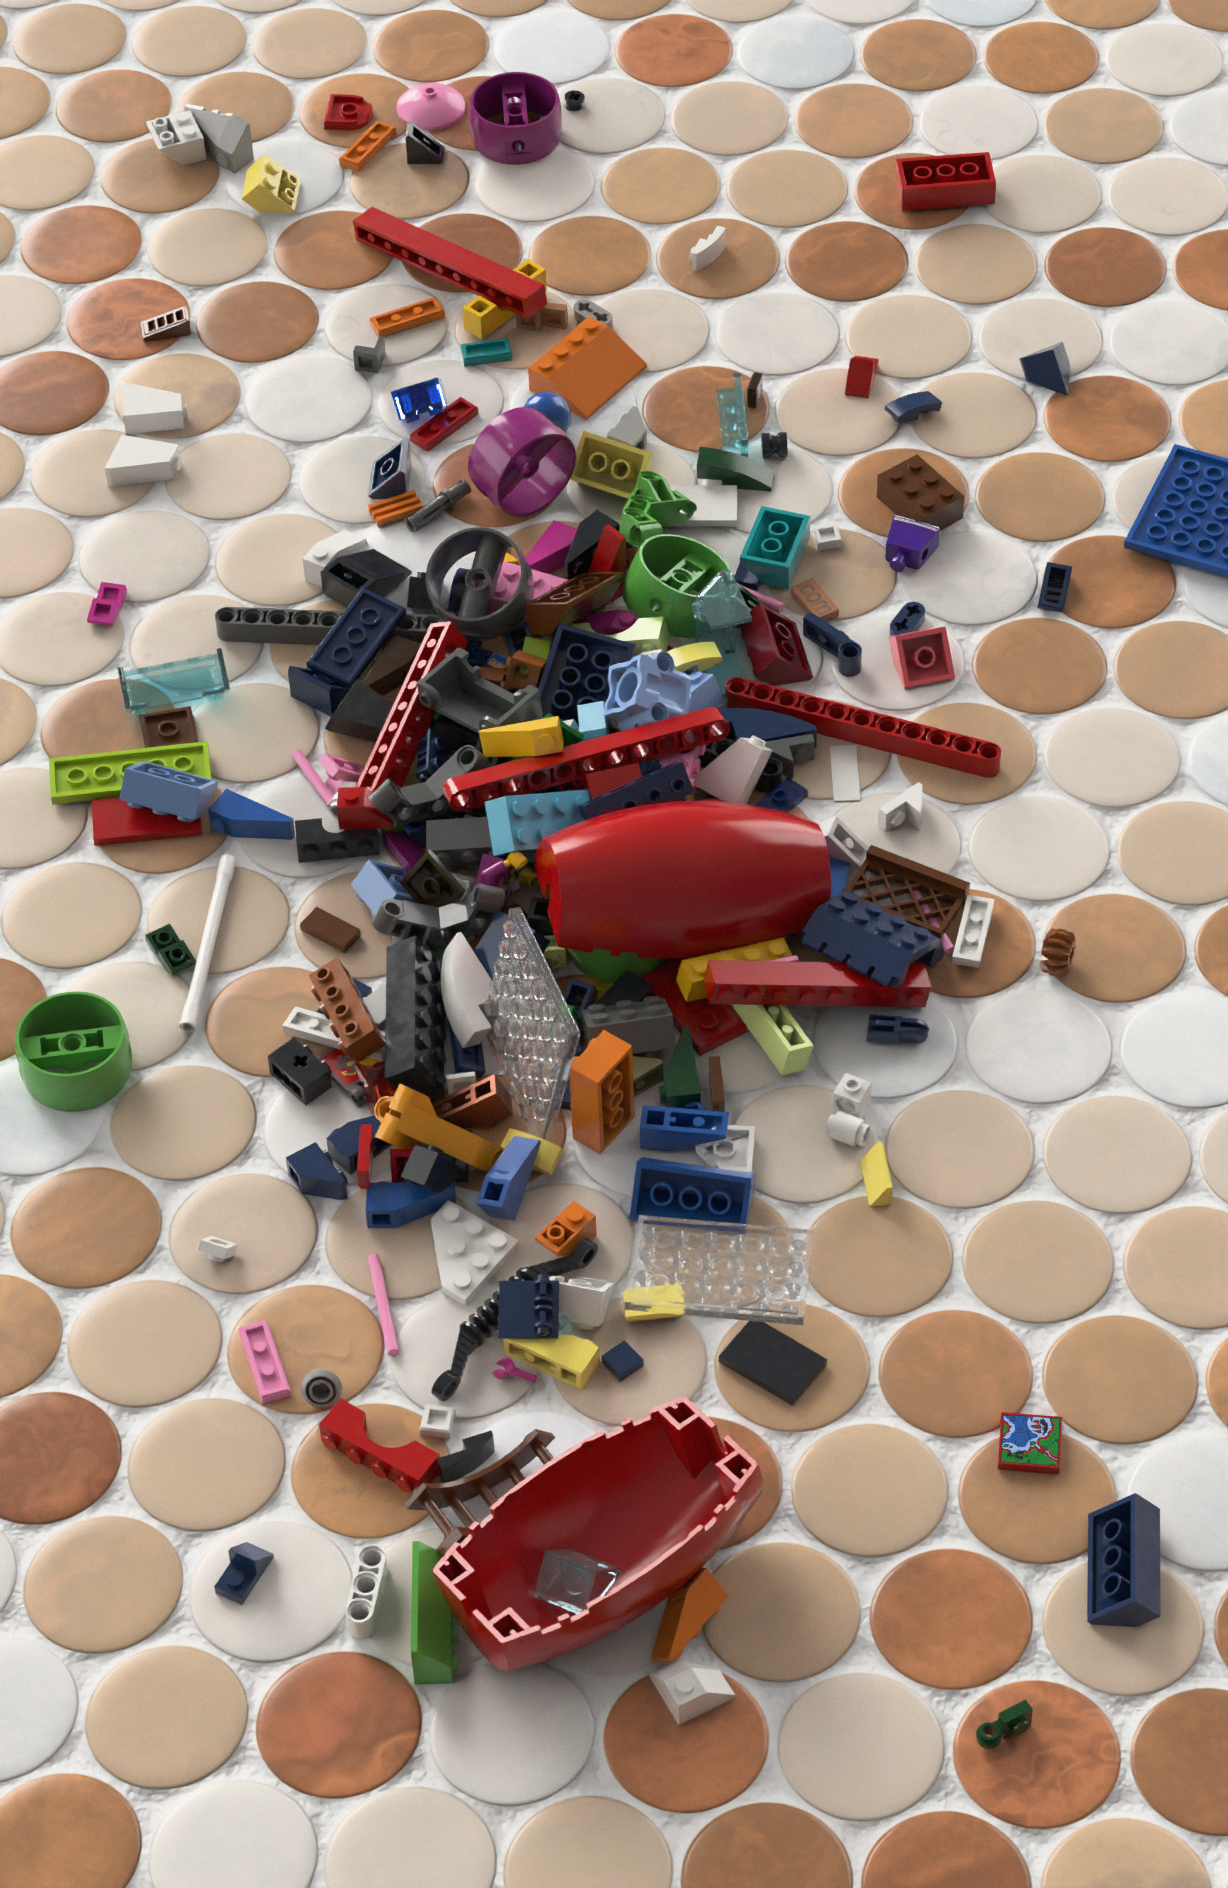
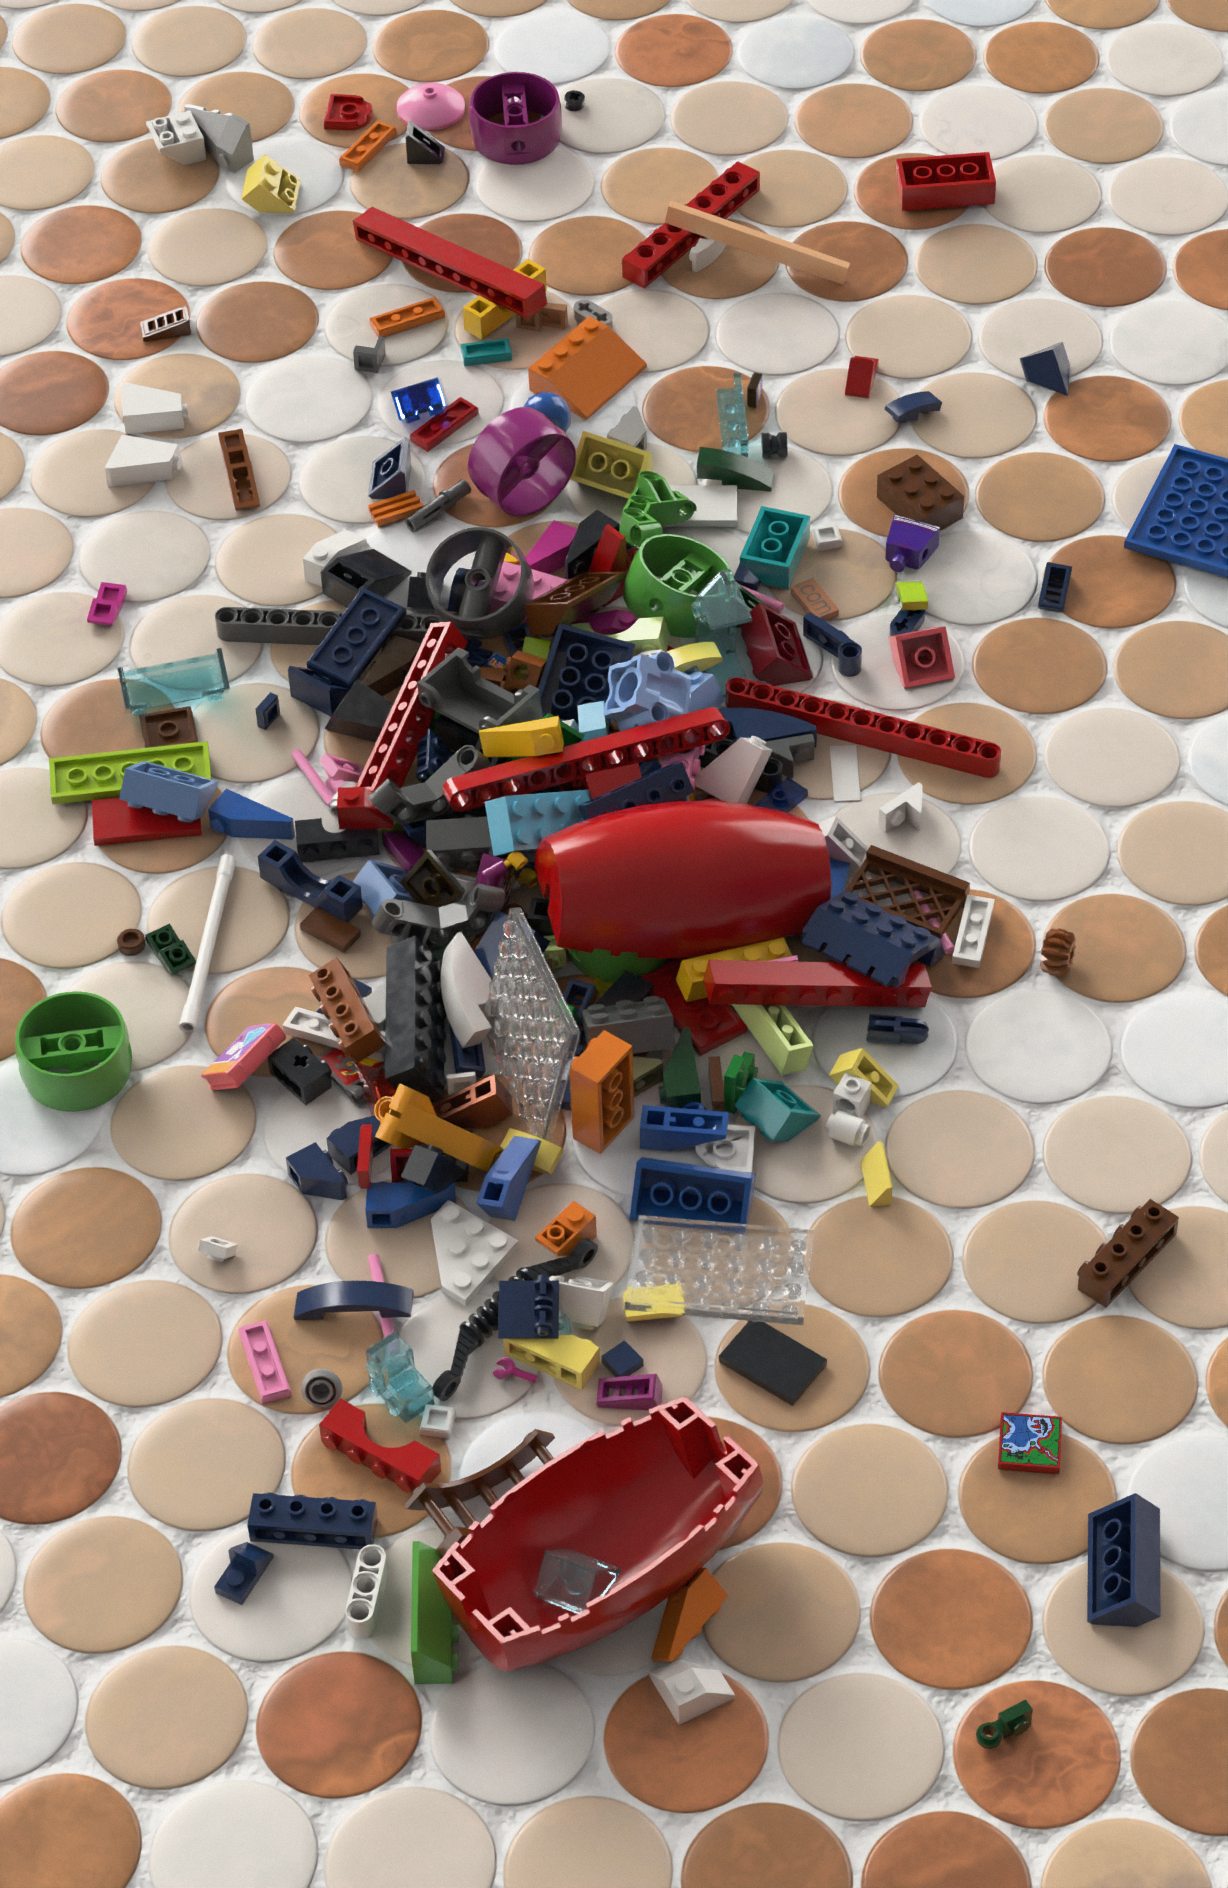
(131, 942): none -> reddish brown tile
(238, 469): none -> dark orange slope
(243, 1056): none -> coral piece
(267, 711): none -> dark blue tile
(286, 871): none -> dark blue arch
(312, 1521): none -> dark blue brick
(353, 1296): none -> dark blue slope
(396, 1378): none -> clear light blue brick
(474, 1453): black slope -> none
(630, 1401): none -> magenta slope
(670, 243): none -> red brick
(737, 1078): none -> green plate
(757, 242): none -> light nougat tile
(775, 1109): none -> teal slope
(863, 1066): none -> light yellow slope
(912, 595): none -> lime slope
(1127, 1252): none -> reddish brown brick

